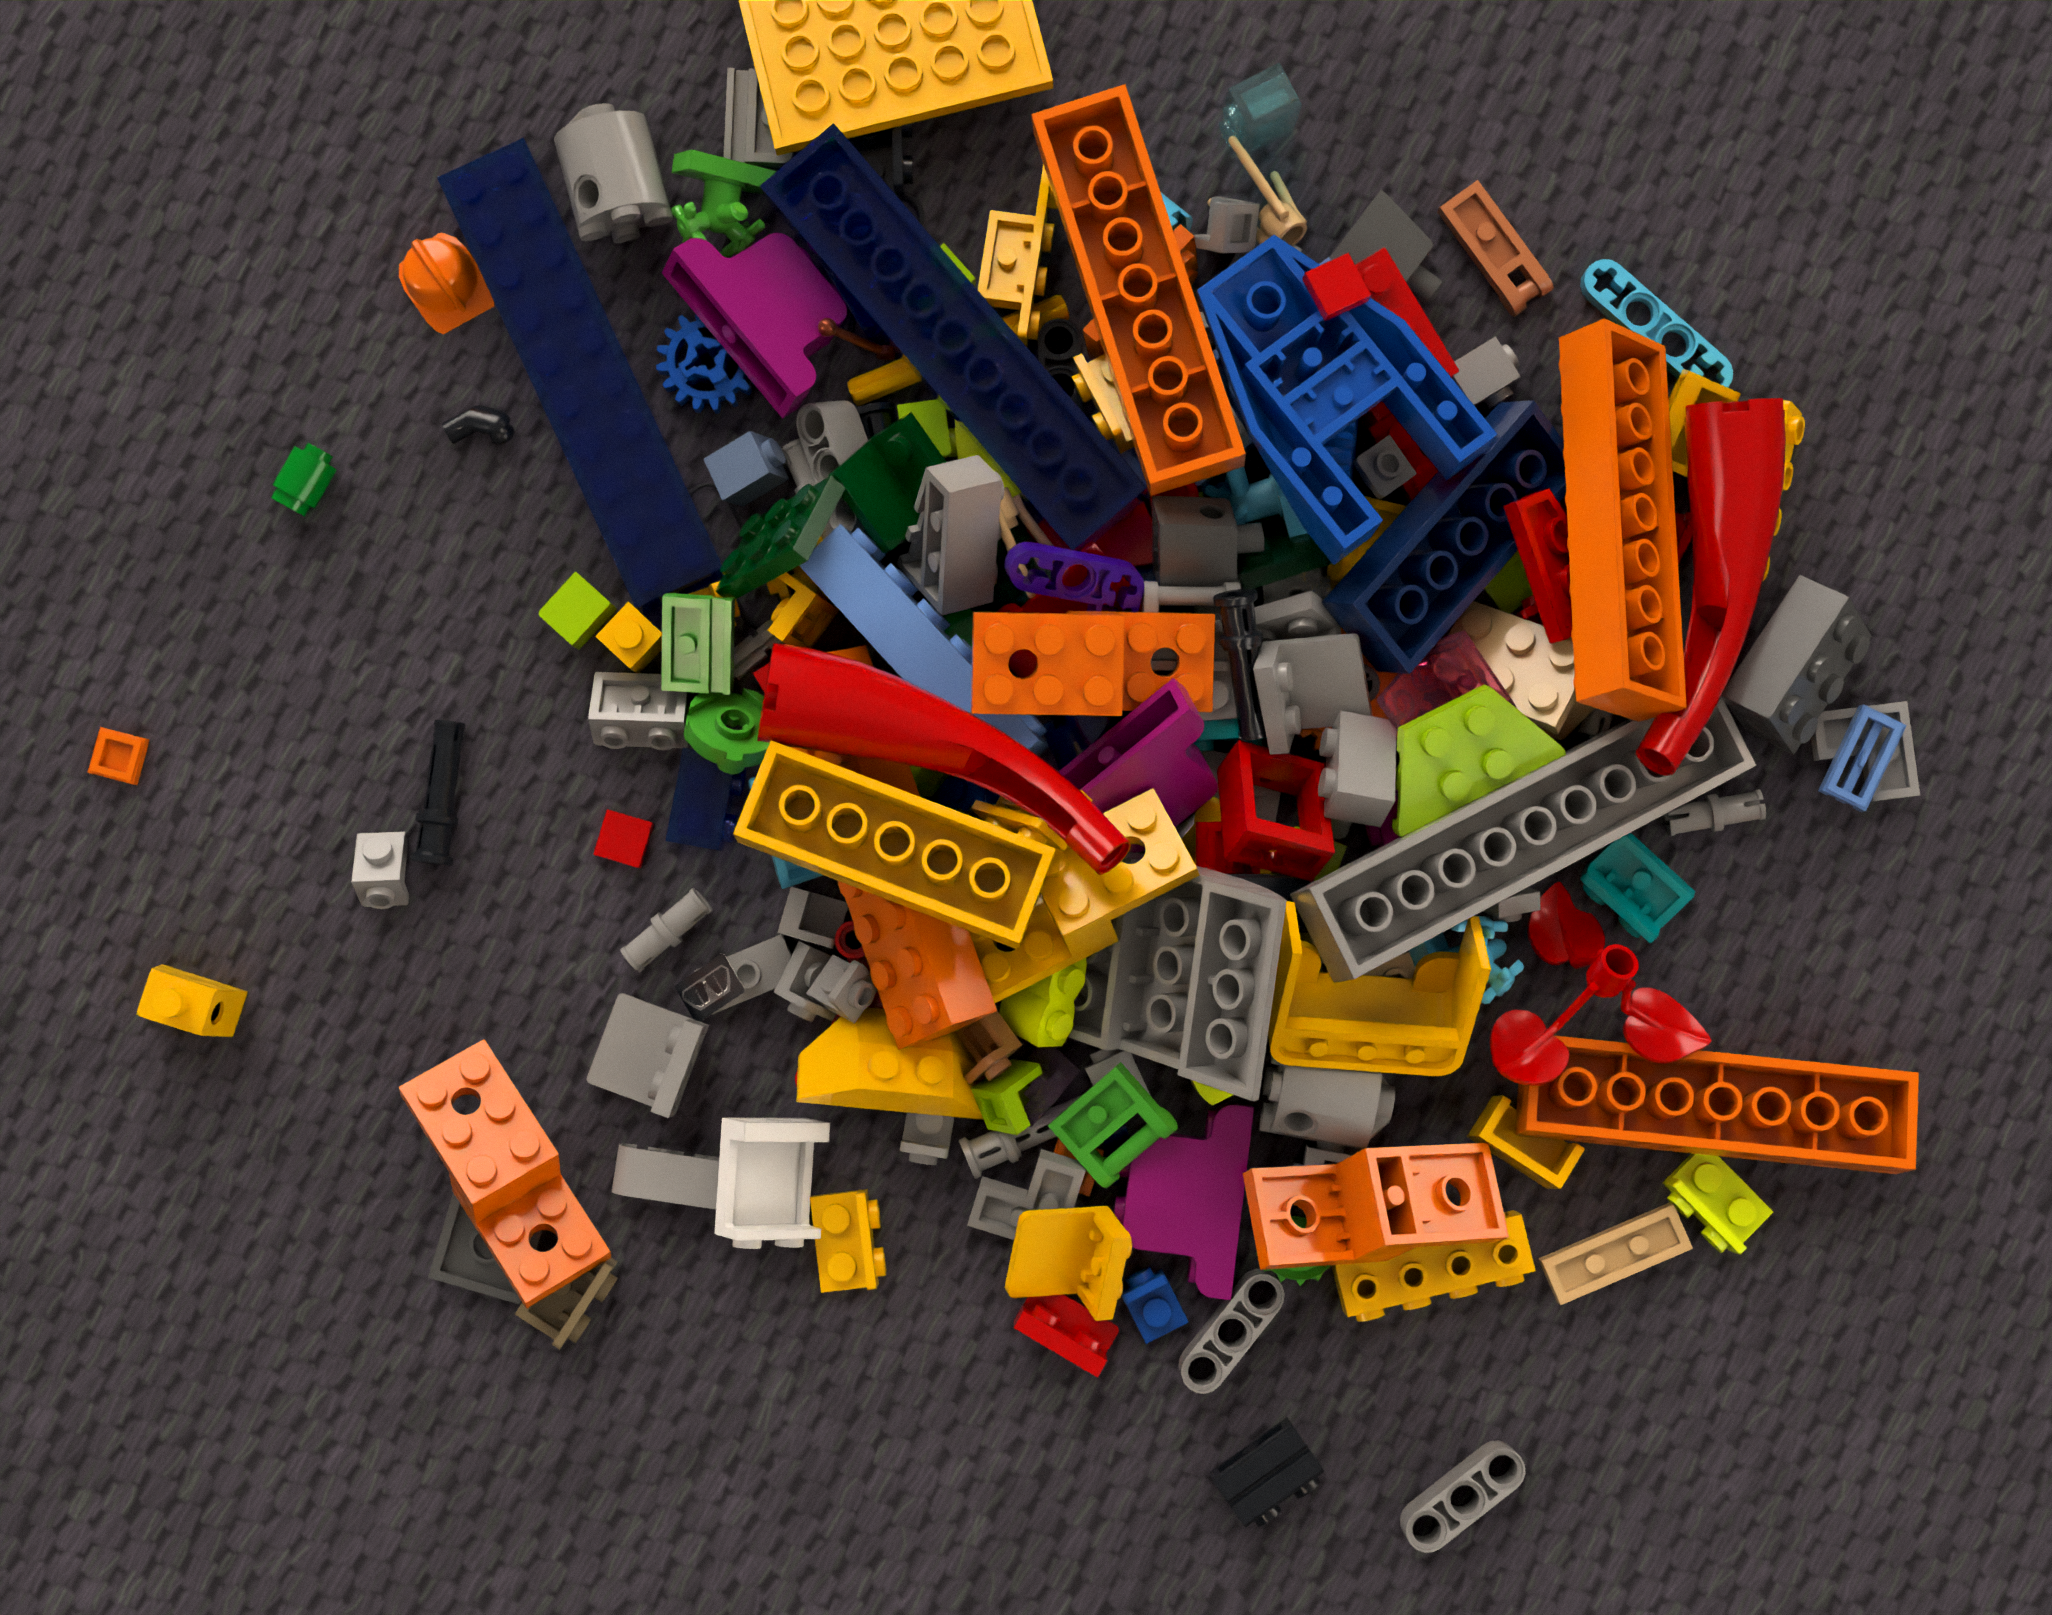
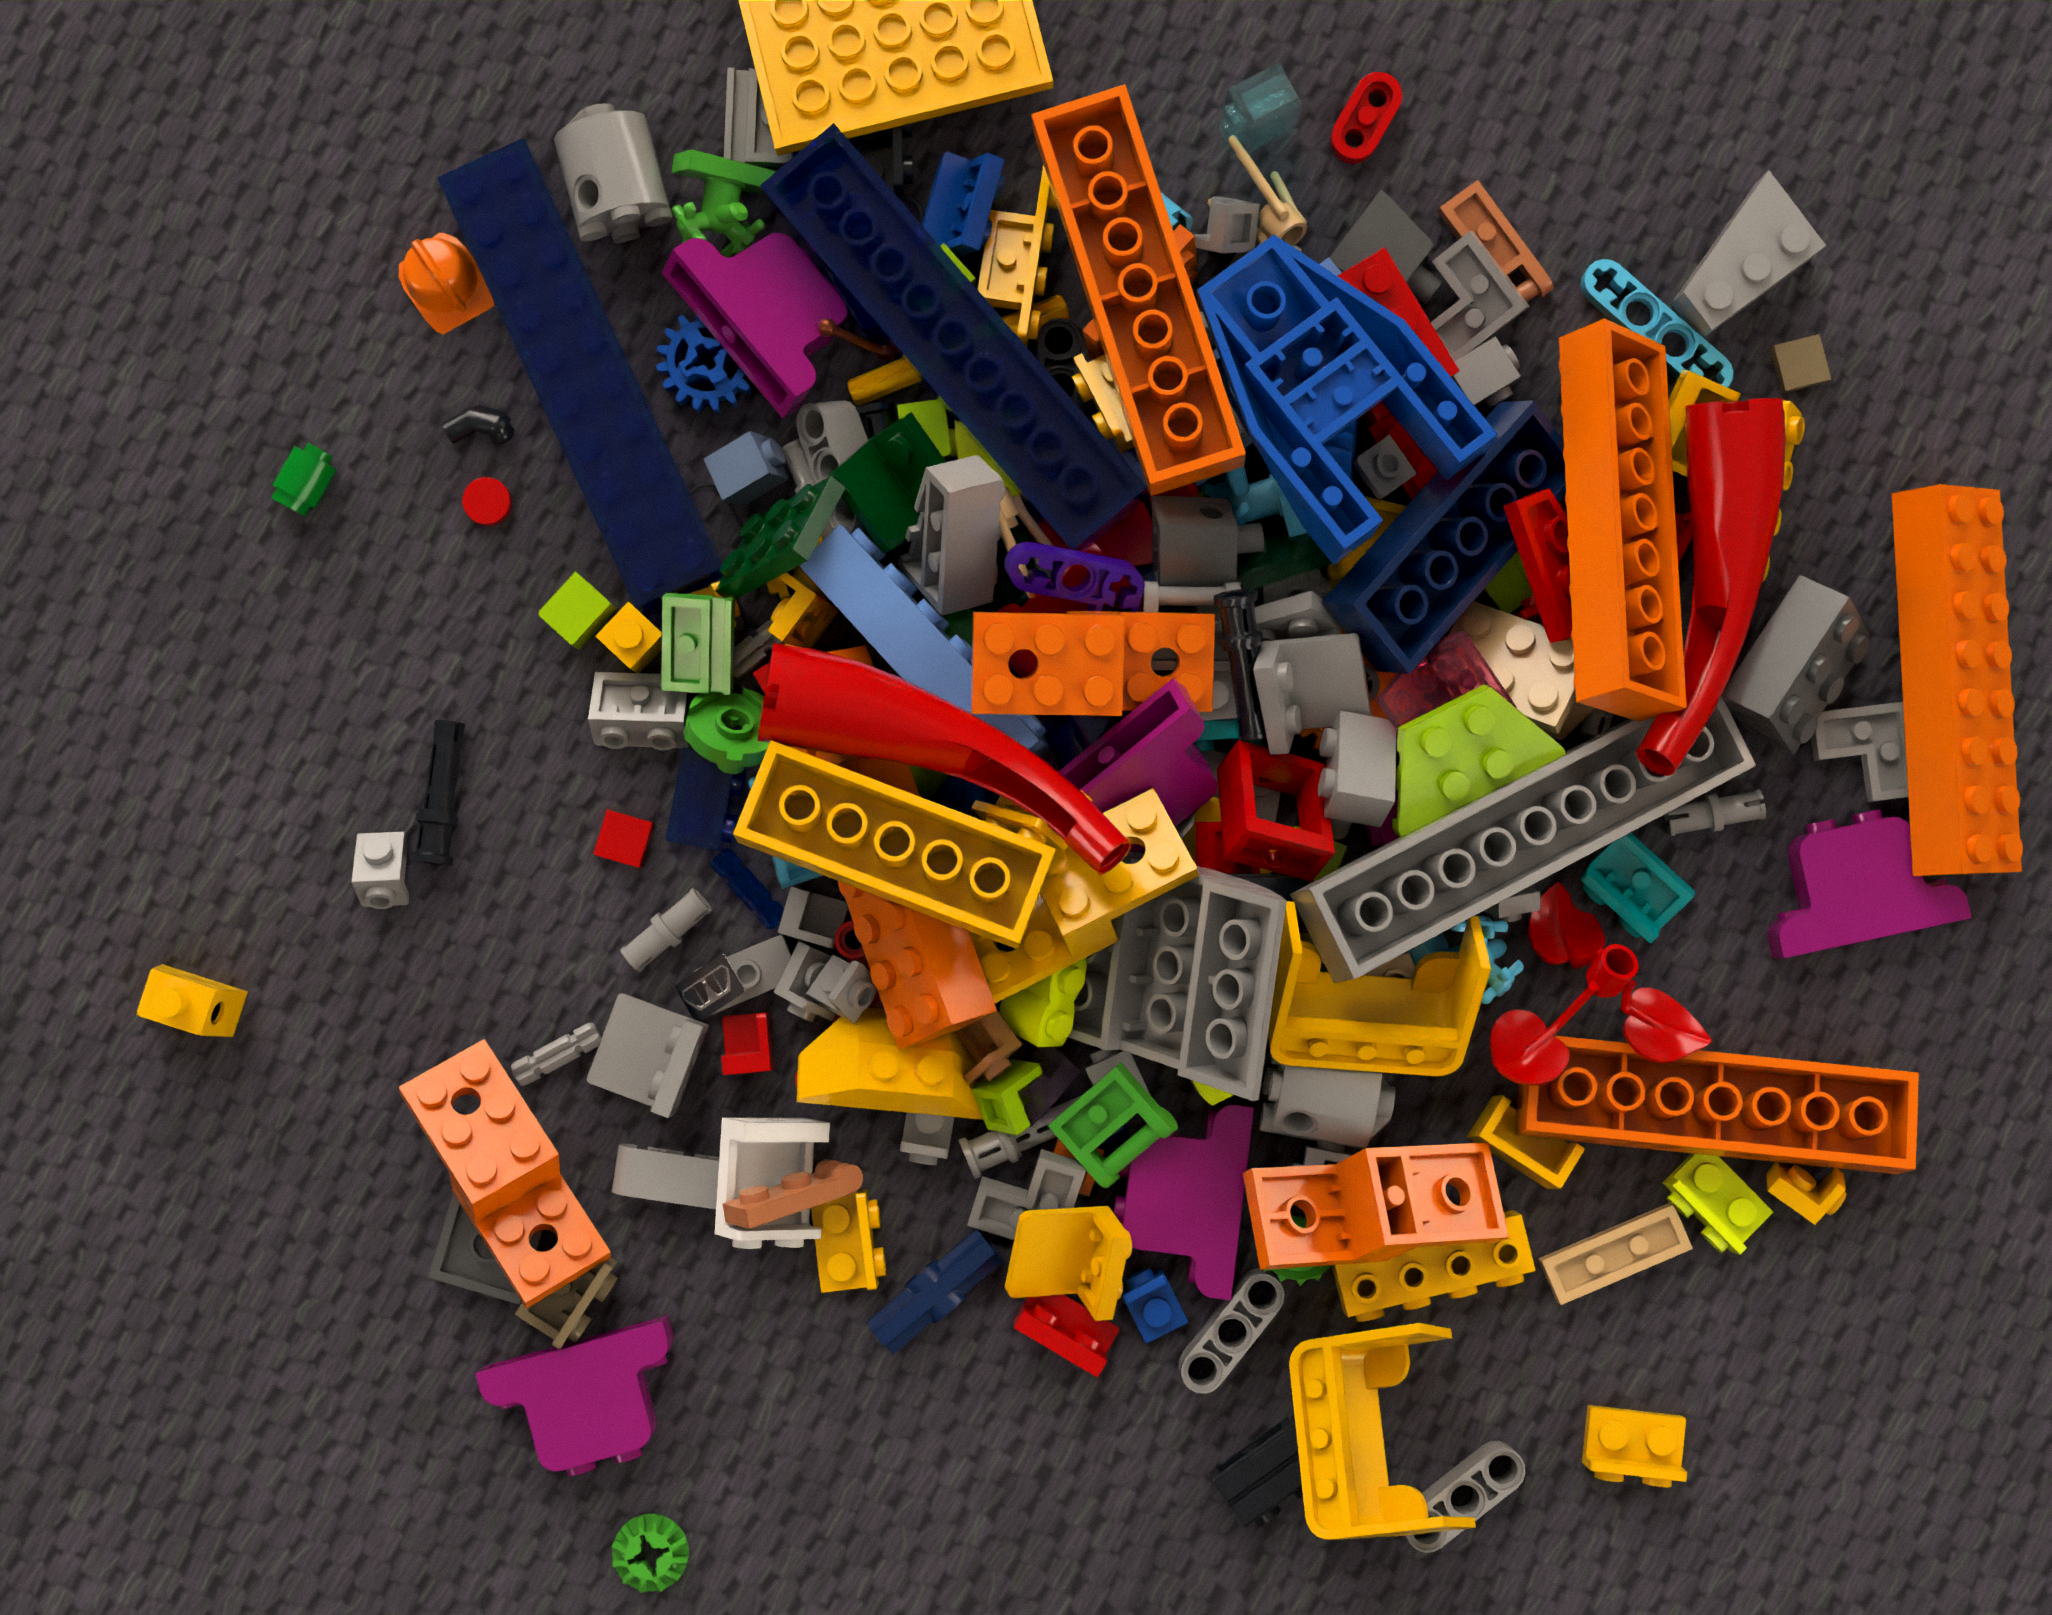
(118, 756): orange tile -> none
(487, 501): none -> red tile
(556, 1054): none -> light grey axle
(585, 1397): none -> magenta brick
(659, 1532): none -> bright green gear
(747, 1043): none -> red panel
(748, 888): none -> clear blue axle
(794, 1194): none -> nougat plate
(935, 1291): none -> dark blue piece
(962, 201): none -> blue bracket
(1336, 286): red tile -> none
(1343, 1439): none -> yellow windscreen
(1364, 119): none -> red plate
(1485, 295): none -> light grey plate
(1634, 1445): none -> yellow bracket
(1750, 256): none -> light grey wedge
(1799, 1190): none -> yellow bracket
(1800, 363): none -> dark tan tile
(1845, 749): medium blue tile -> none
(1858, 887): none -> magenta brick
(1956, 681): none -> orange brick

